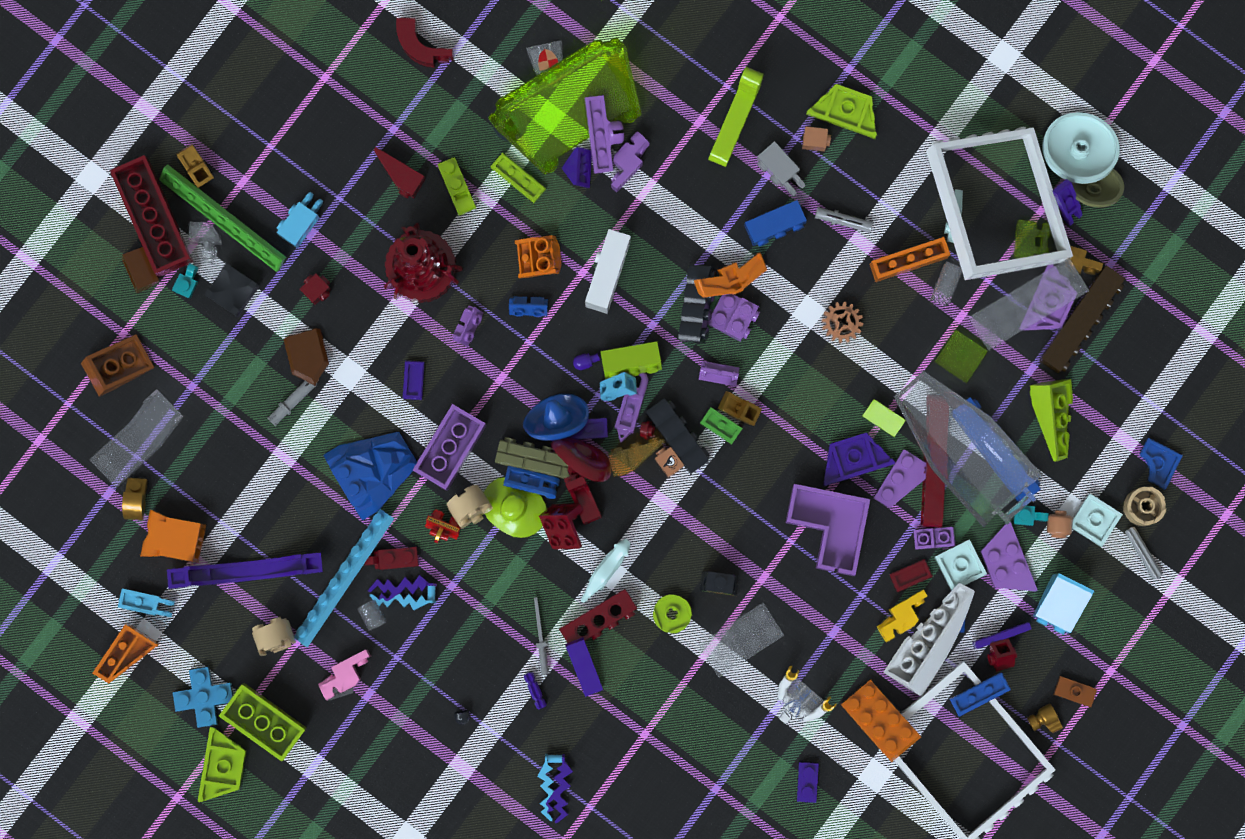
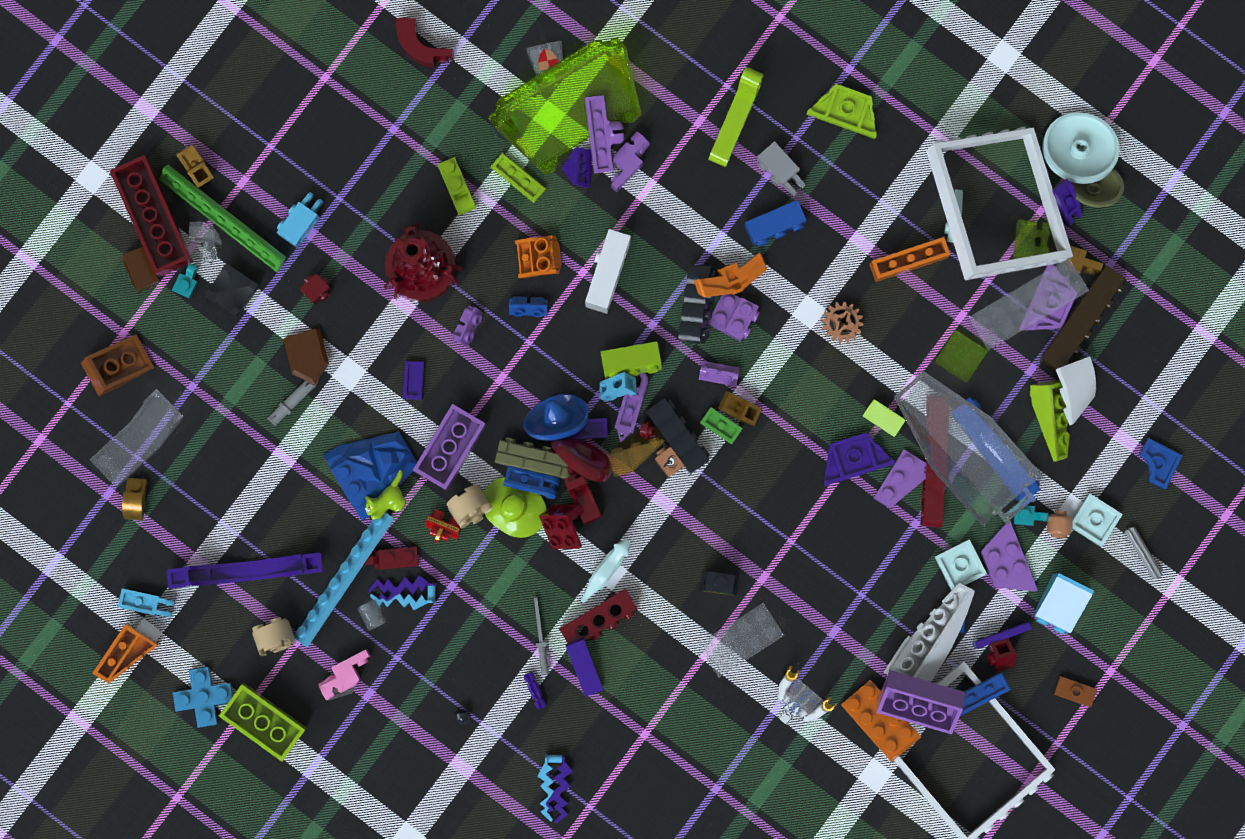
(173, 538): orange piece -> none
(221, 767): lime wing -> none
(390, 498): none -> lime animal
(405, 178): dark red slope -> none
(585, 361): dark purple cylinder -> none
(666, 623): lime plate -> none
(807, 782): dark purple plate -> none
(815, 139): nougat brick -> none
(822, 214): light grey pin -> none
(840, 519): medium lavender piece -> none
(902, 617): yellow plate -> none
(910, 575): dark red tile -> none
(920, 702): none -> medium lavender brick
(934, 538): medium lavender slope -> none
(946, 284): clear brick -> none
(1047, 717): pearl gold piece -> none
(1078, 387): none -> white slope
(1155, 505): tan brick -> none

